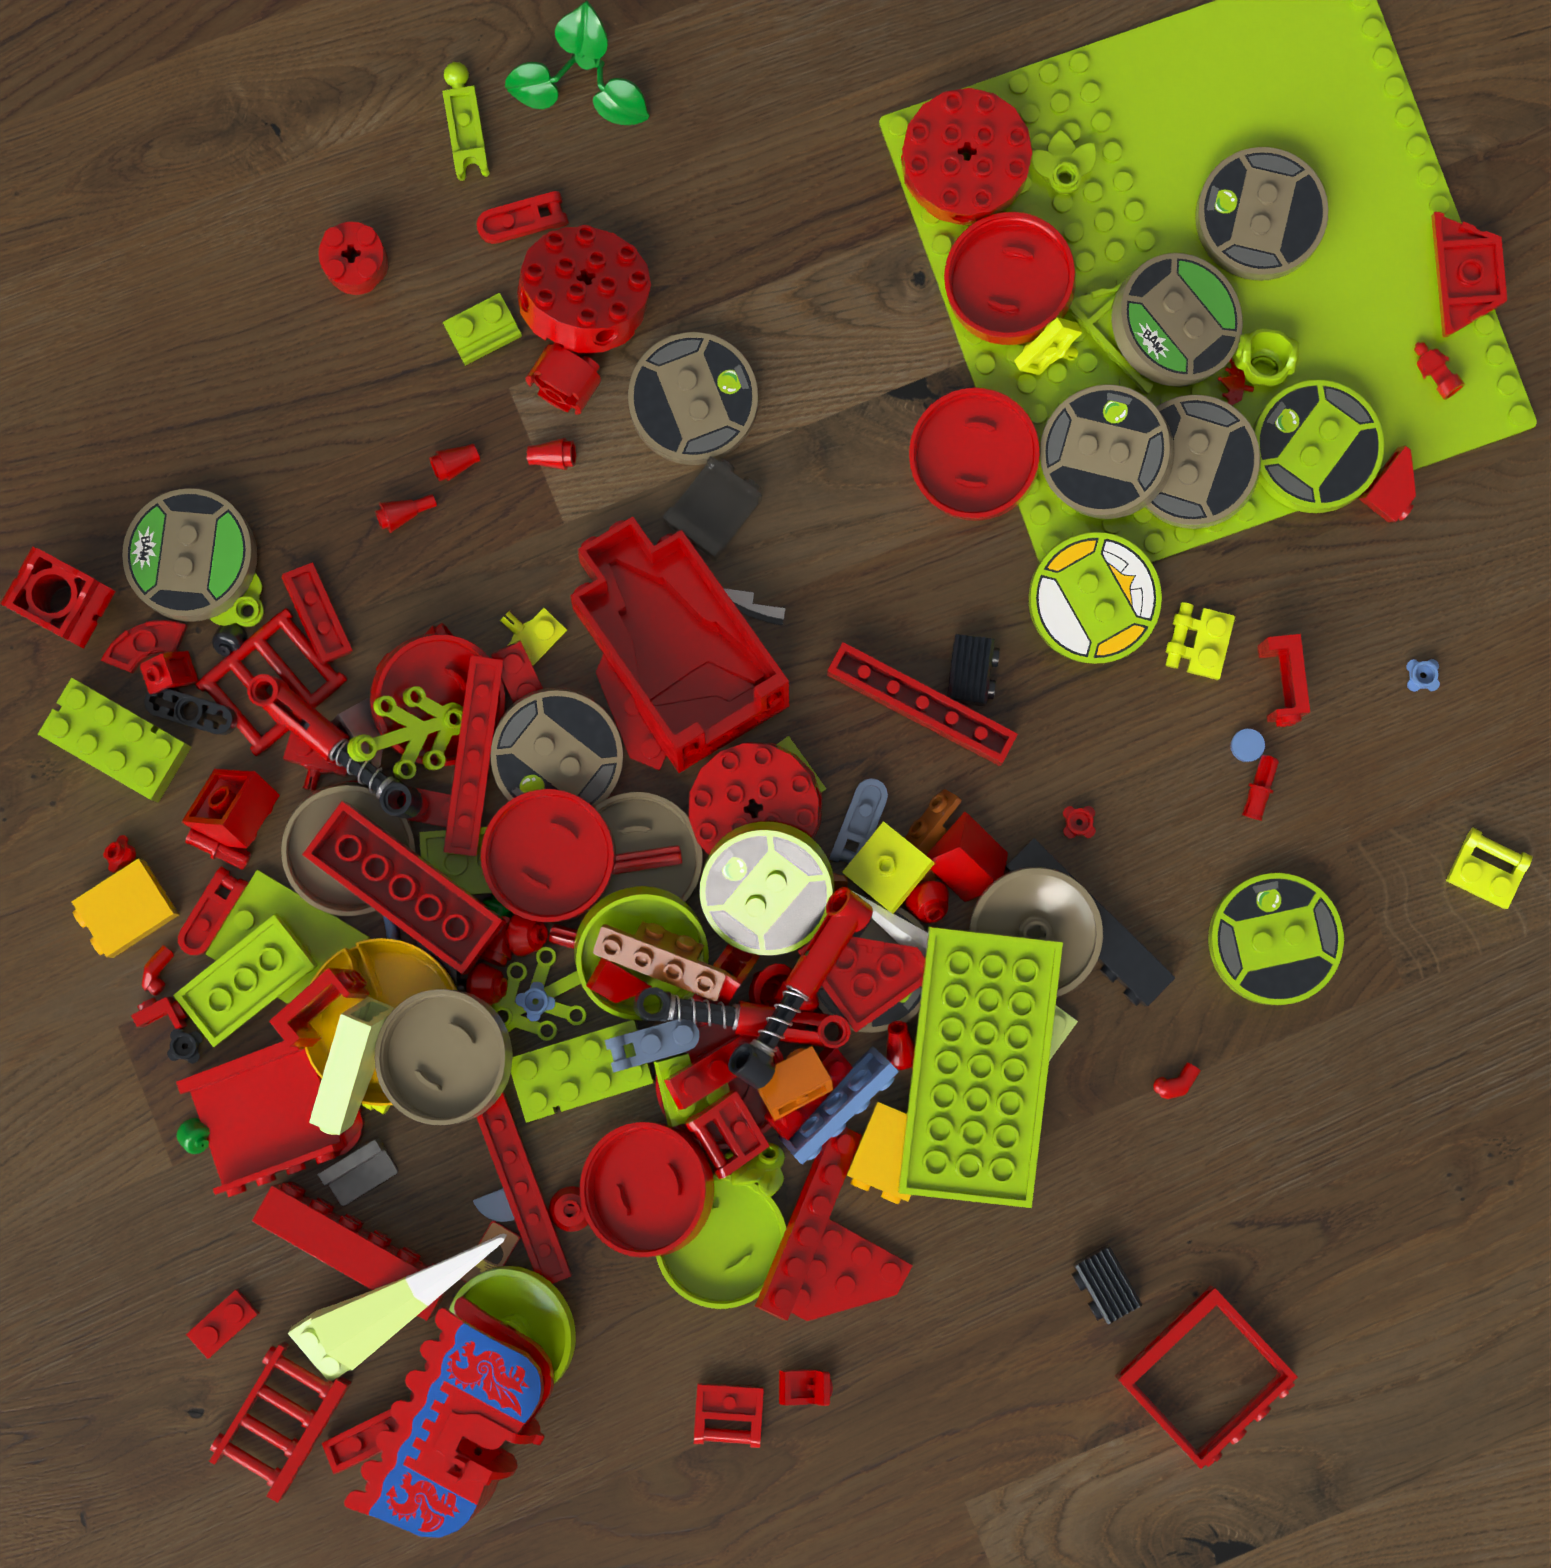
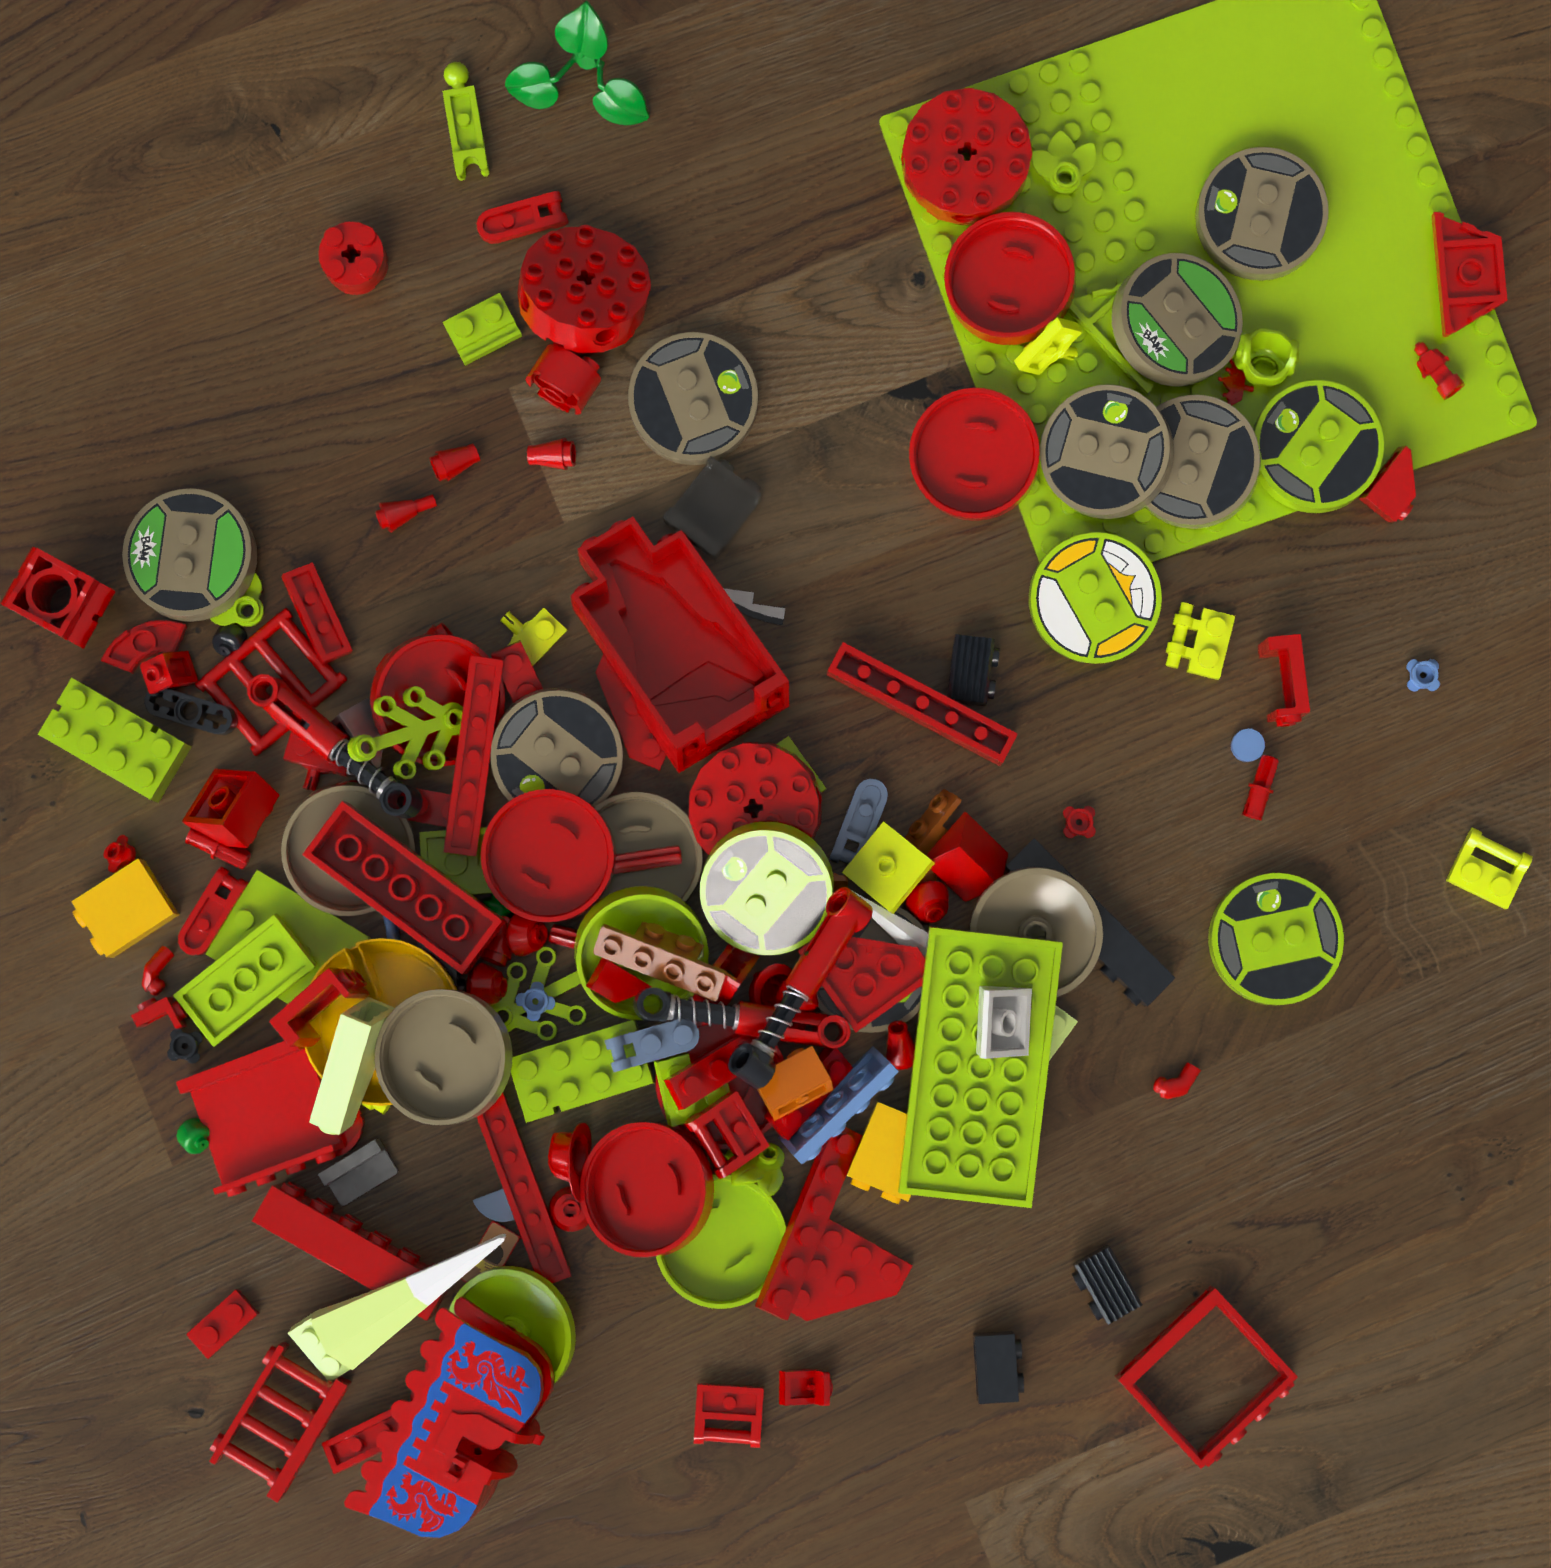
(568, 1155): none -> red piece
(997, 1367): none -> black brick
(1003, 1022): none -> white slope

